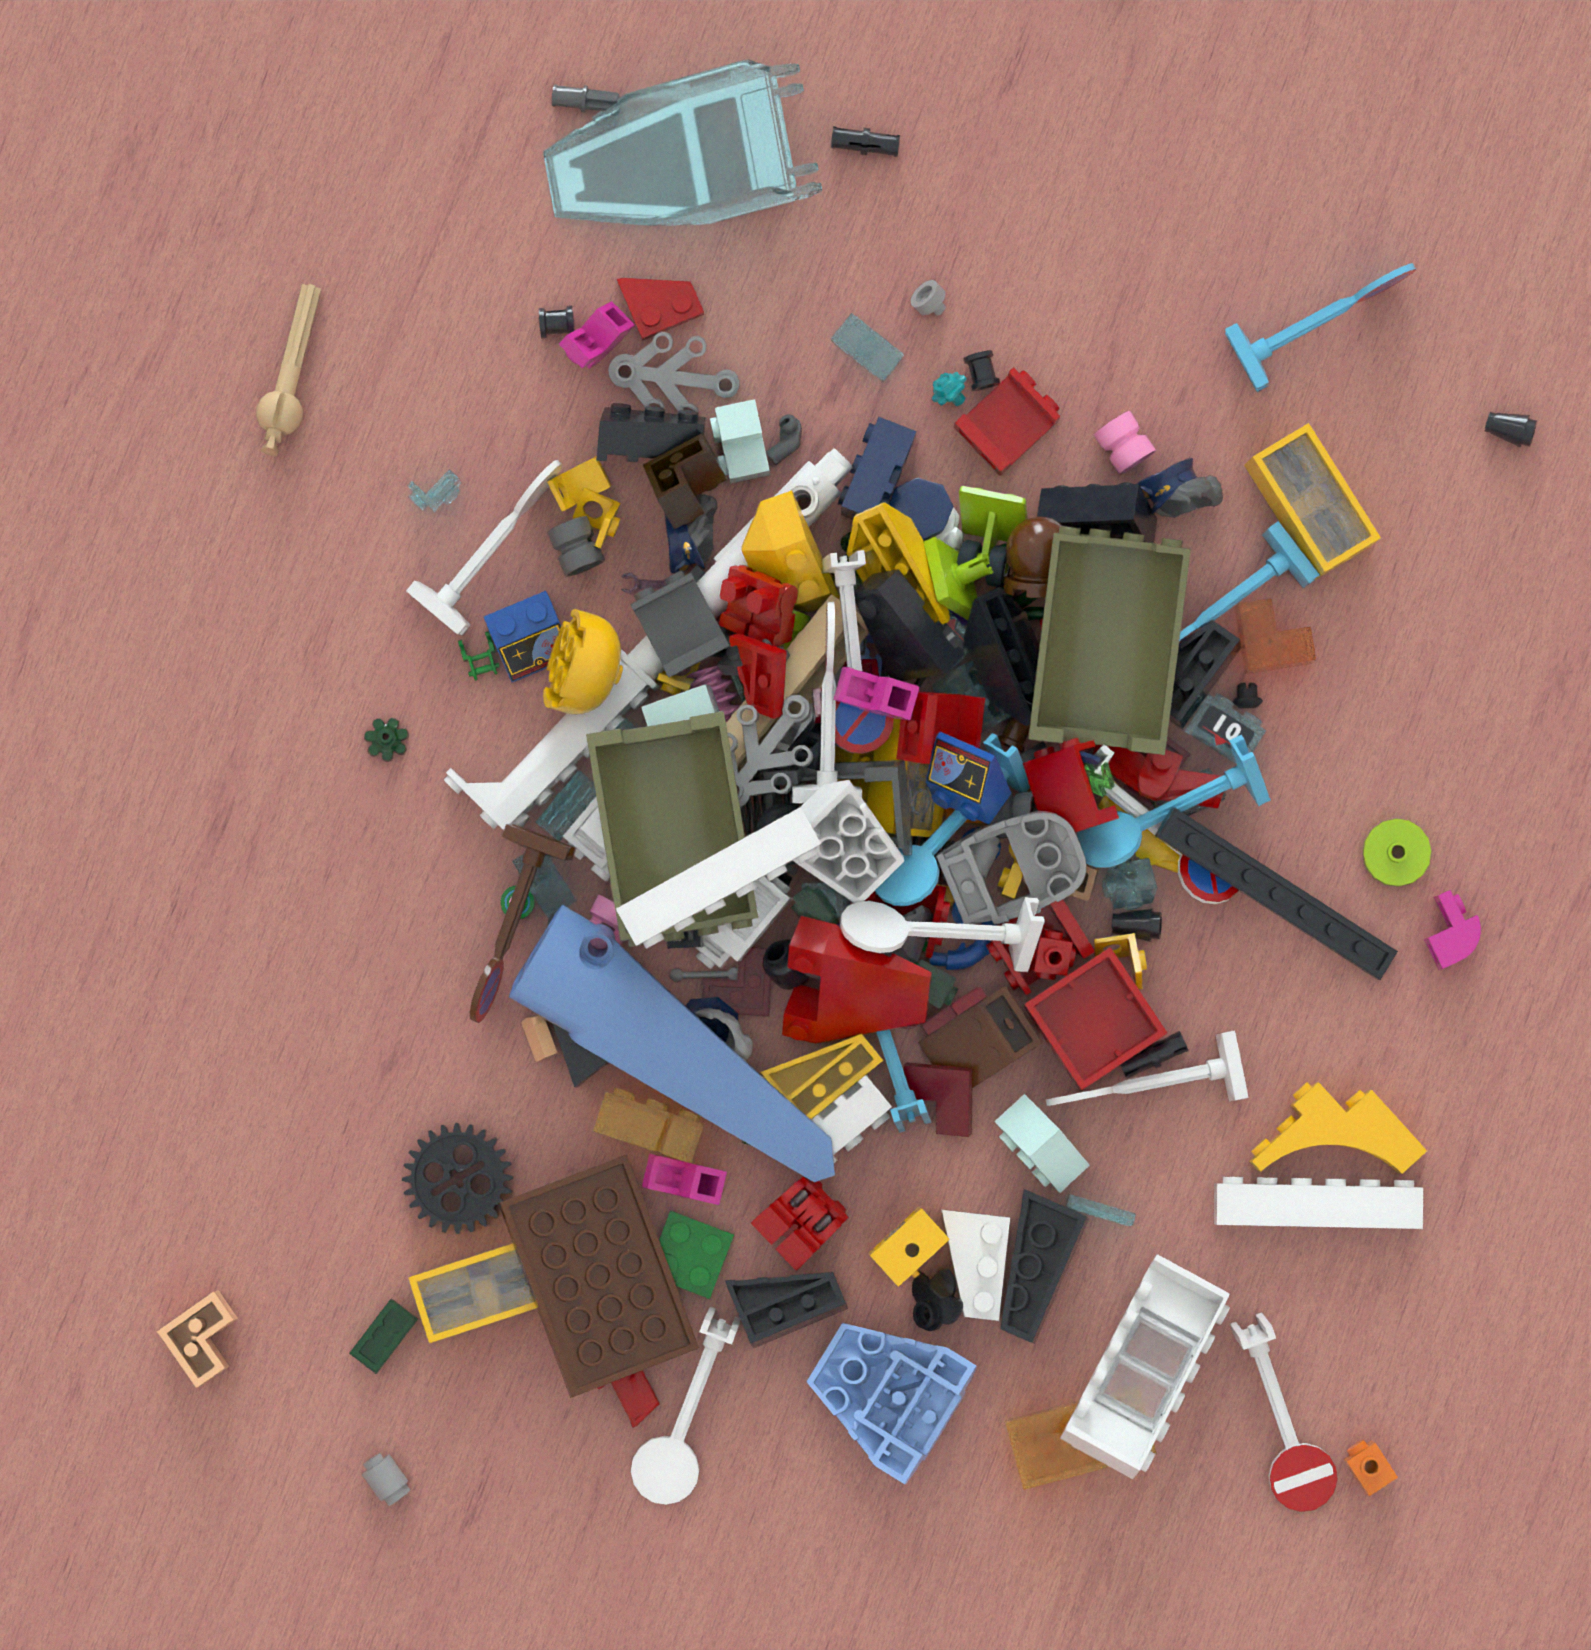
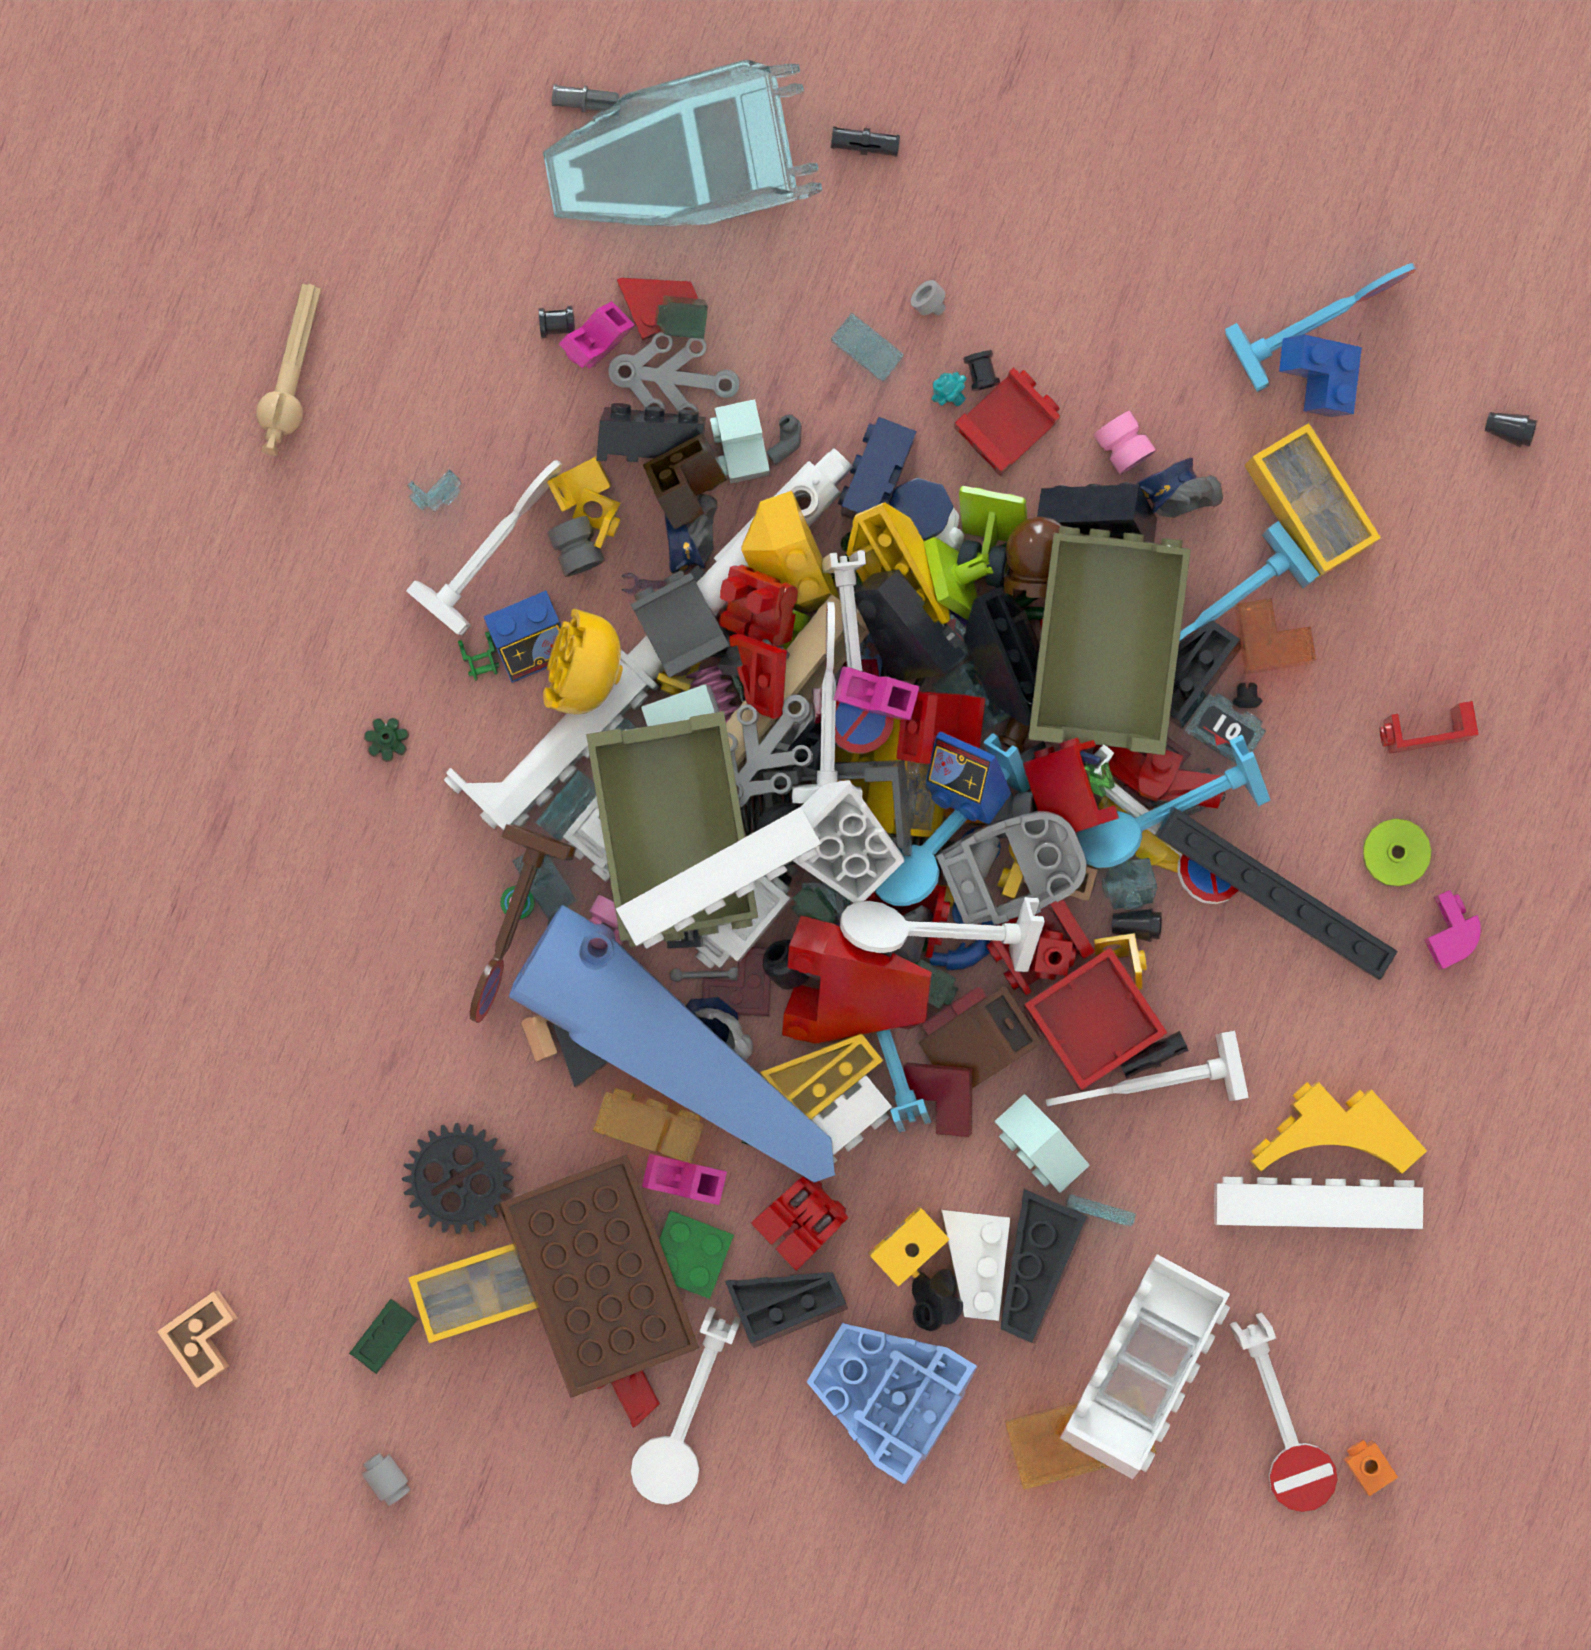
(682, 317): none -> clear green brick
(1329, 371): none -> blue brick
(1463, 724): none -> red panel

